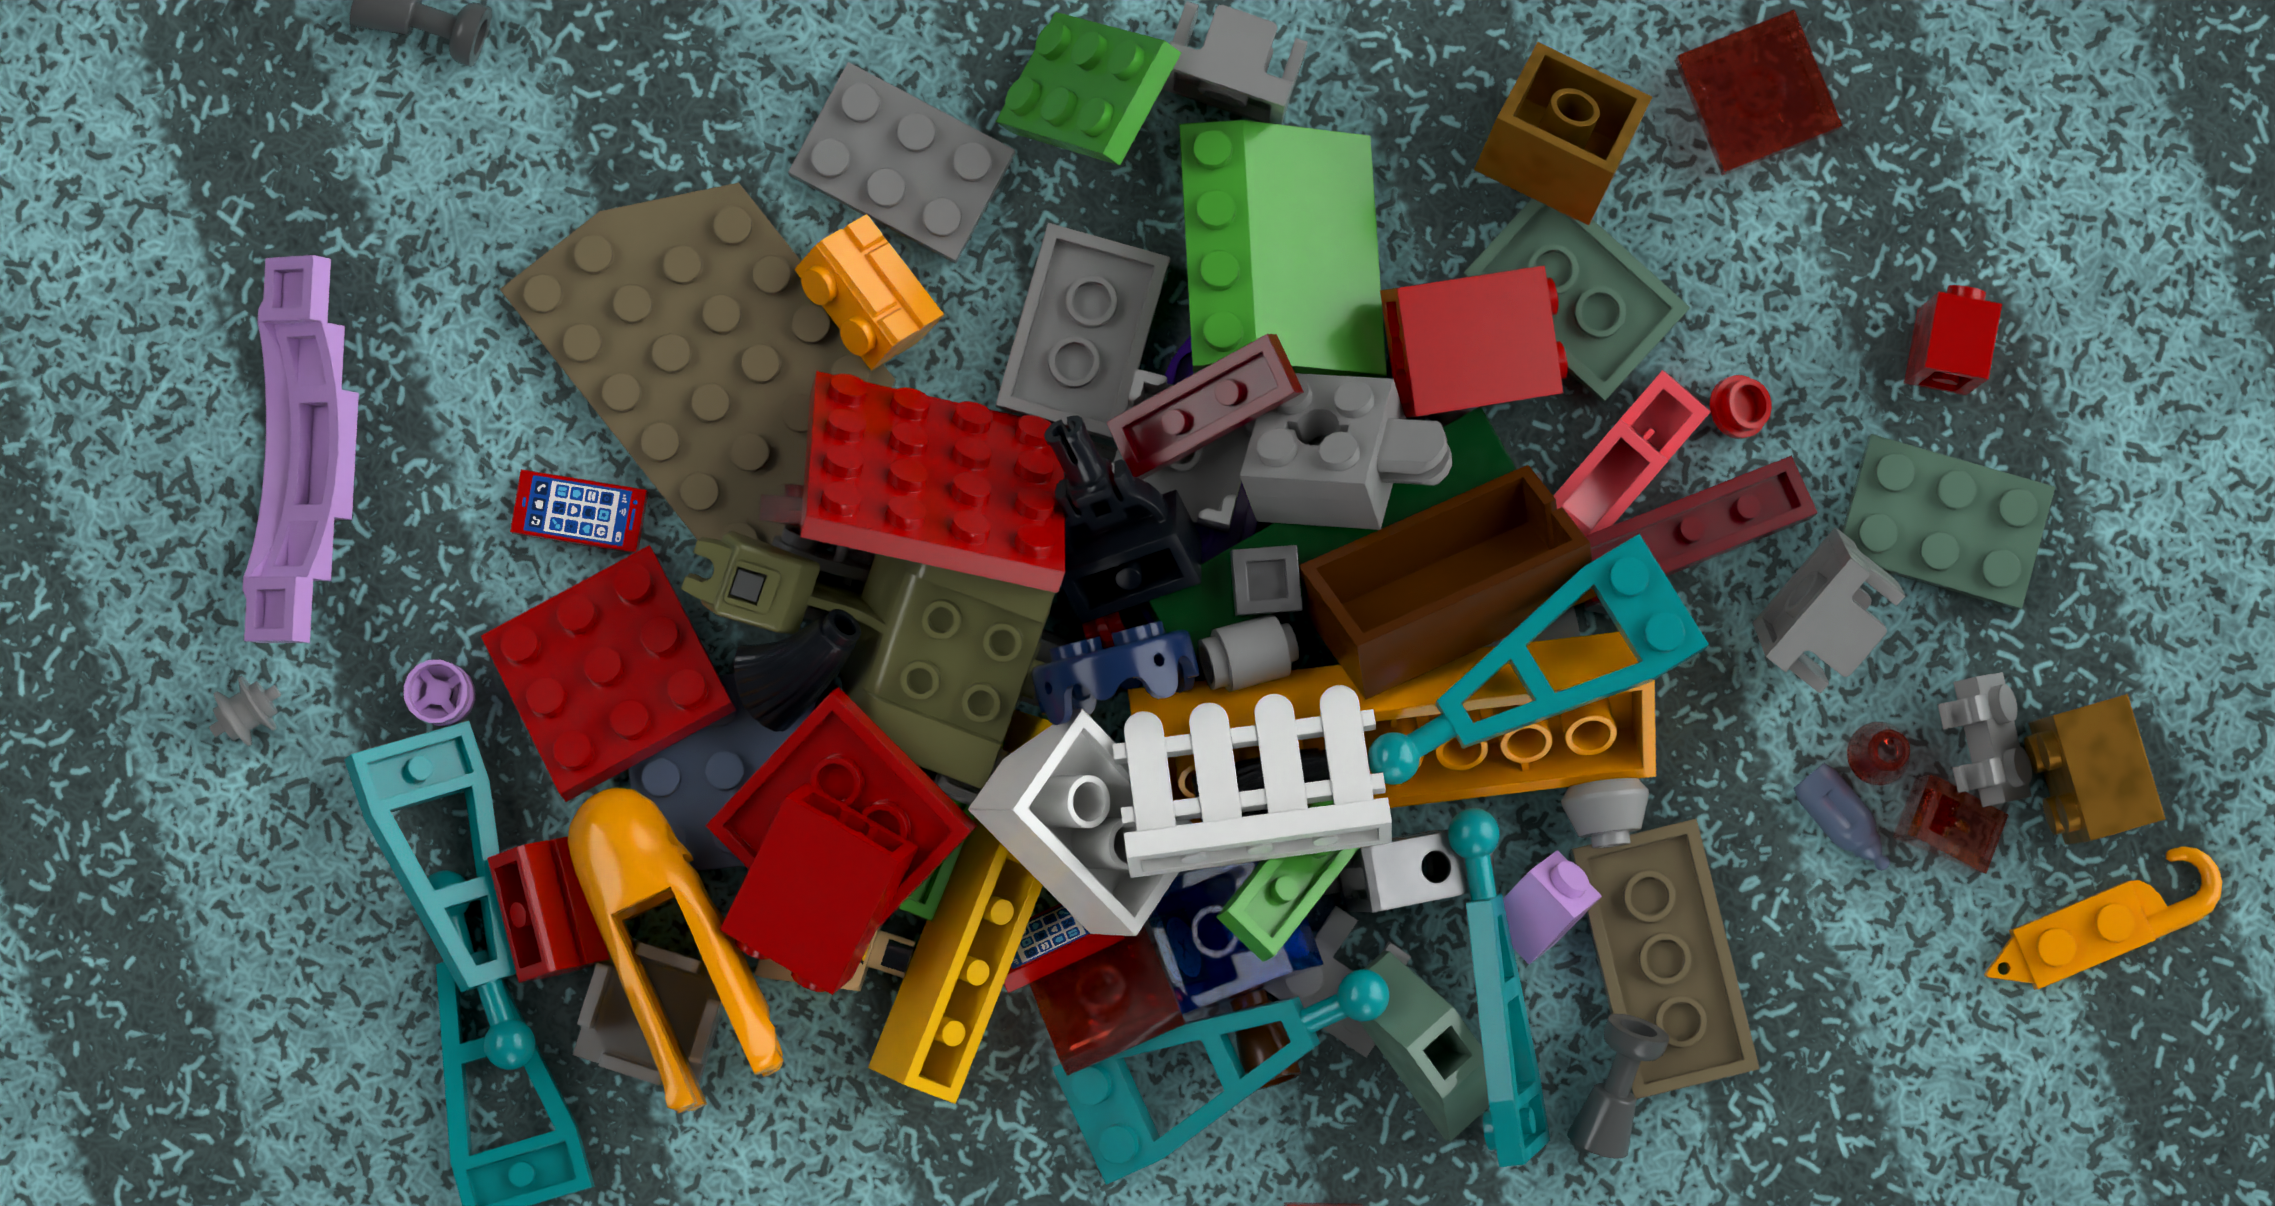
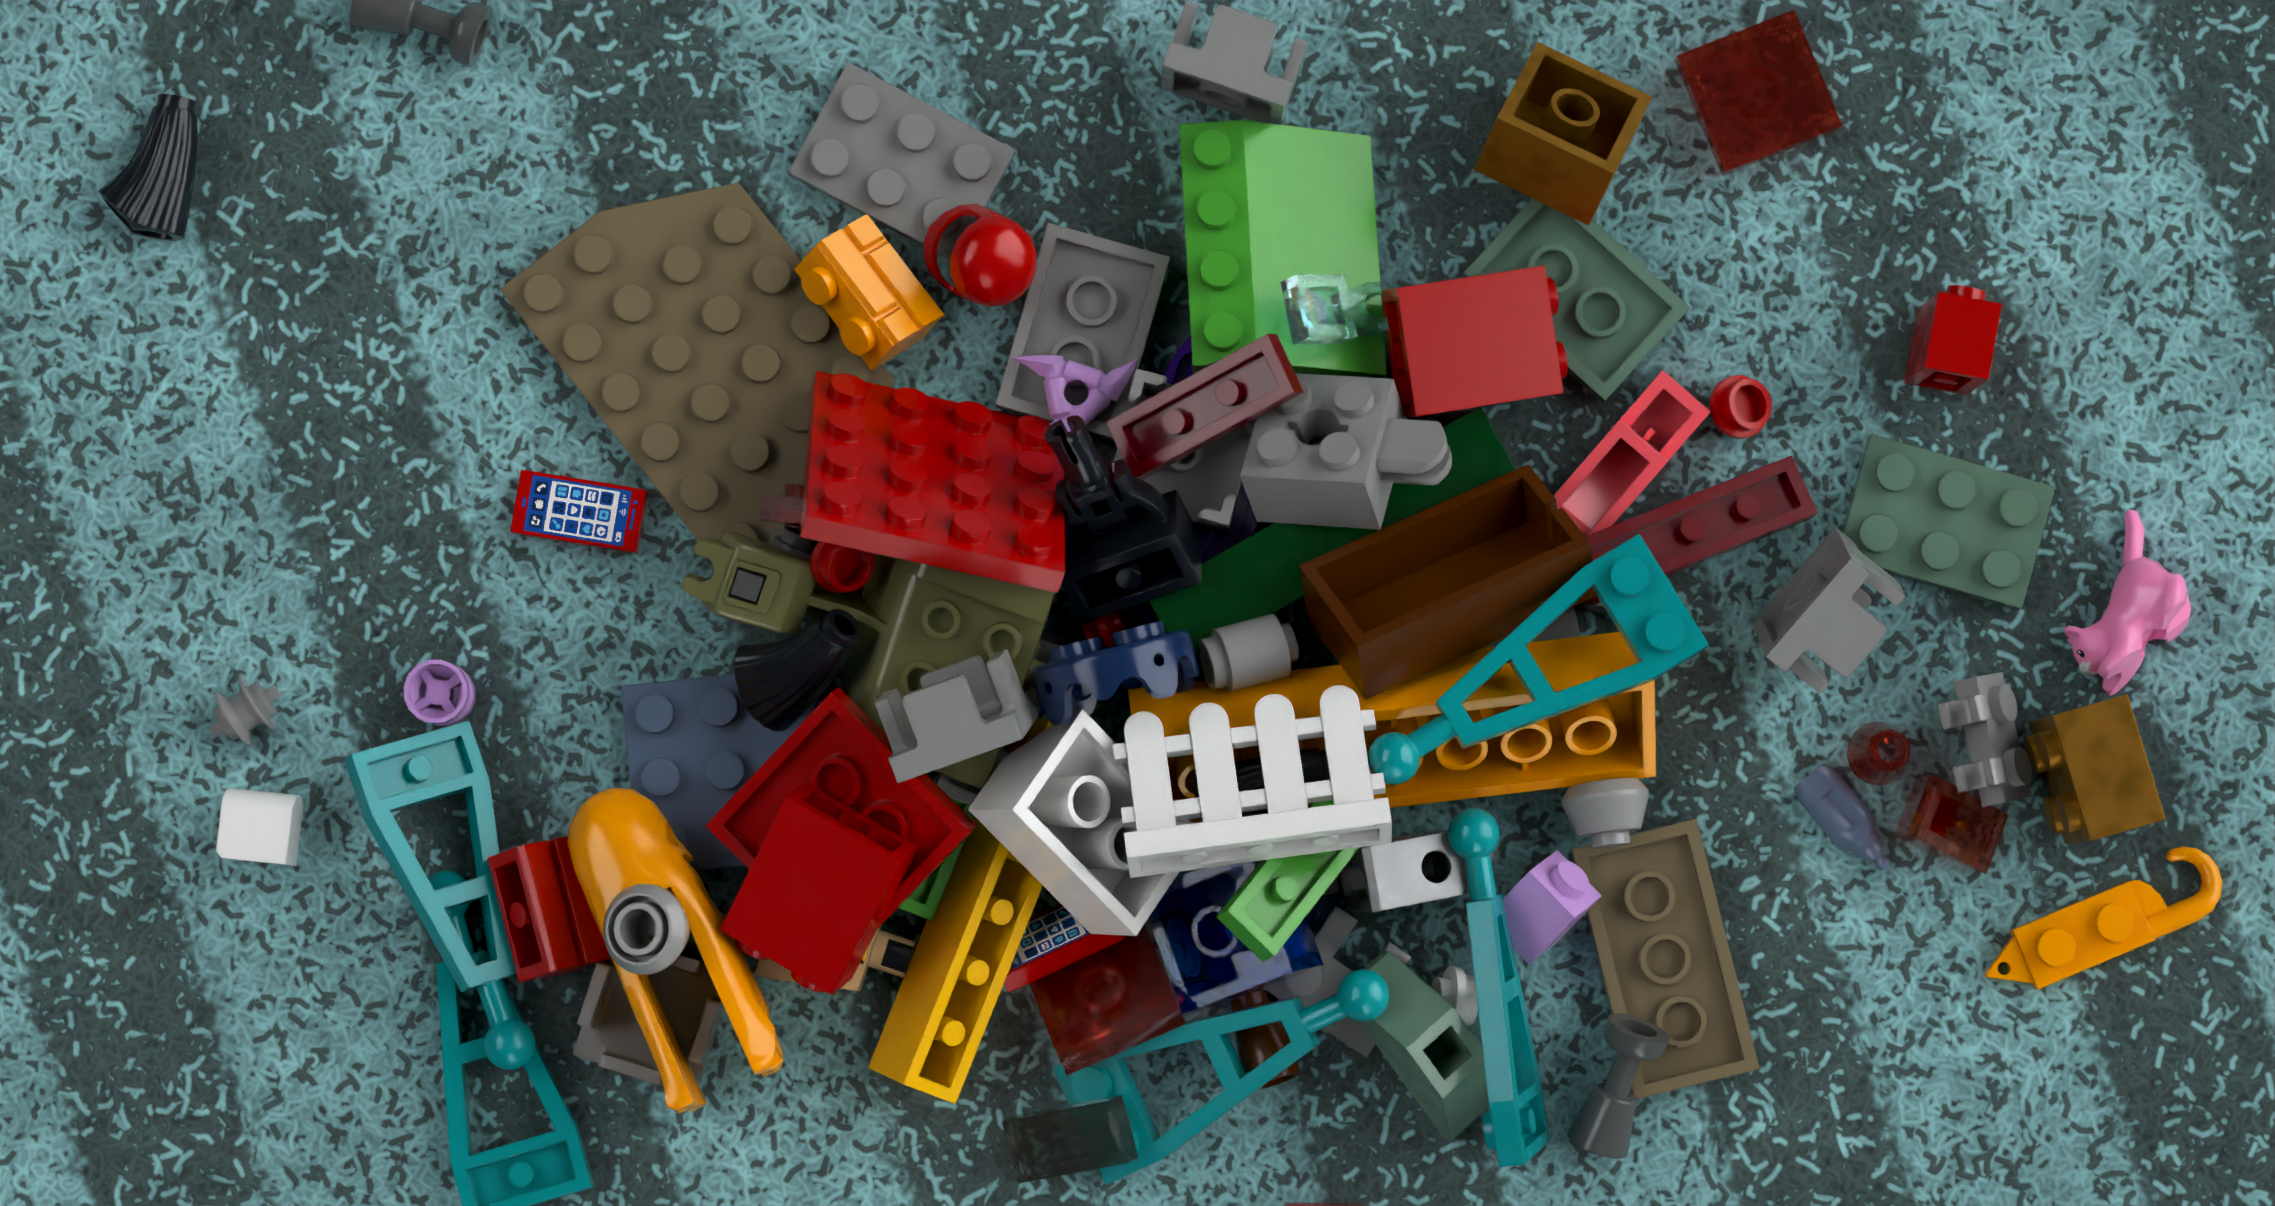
(158, 182): none -> black piece
(259, 826): none -> white piece
(306, 450): lavender piece -> none
(608, 673): red plate -> none
(645, 929): none -> light grey cone
(841, 567): none -> red plate
(955, 715): none -> light grey panel
(990, 259): none -> red helmet
(1061, 373): none -> lavender piece
(1070, 1139): none -> clear smoke tile
(1088, 87): bright green plate -> none
(1265, 580): flat silver plate -> none
(1327, 312): none -> clear light blue plate
(1458, 991): none -> white plate
(2142, 607): none -> bright pink animal

